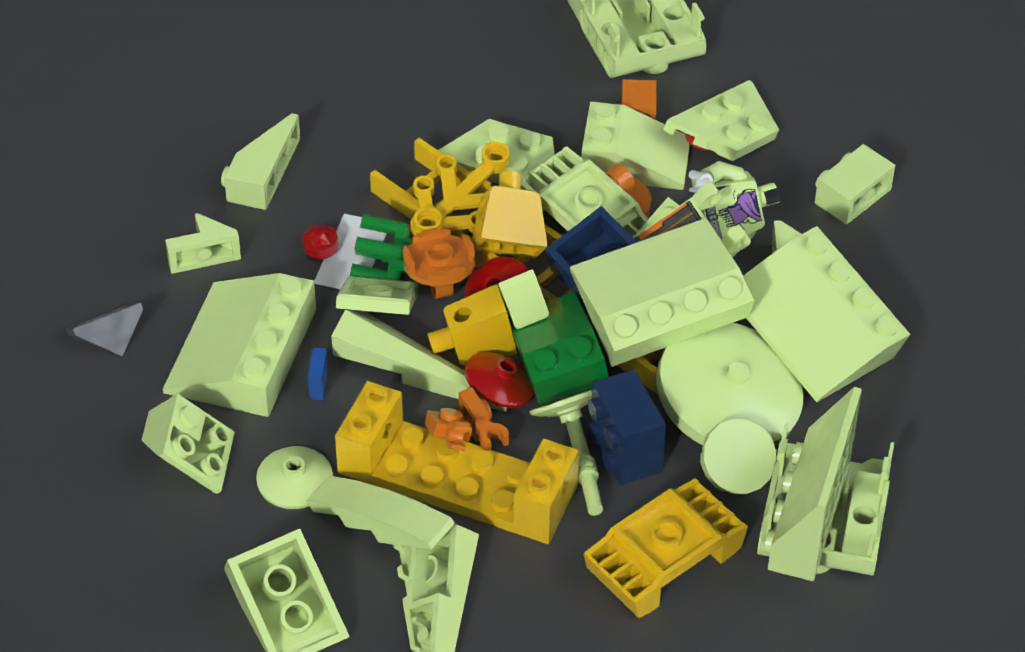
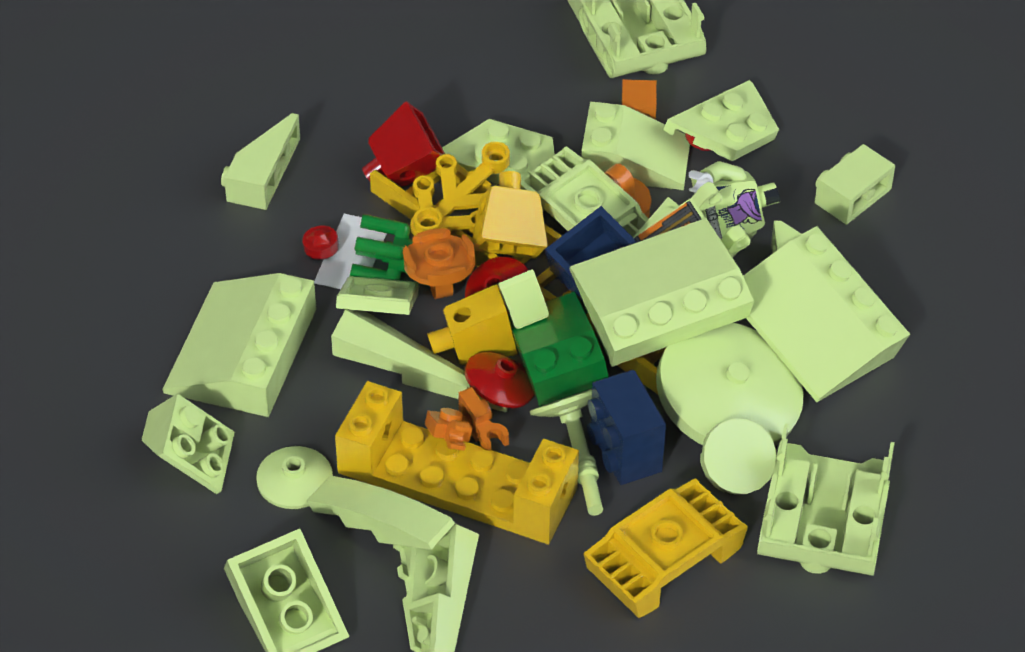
(109, 330): flat silver slope -> none
(209, 246): yellowish green slope -> none
(317, 373): blue tile -> none
(404, 147): none -> red torso
(813, 491): yellowish green slope -> none

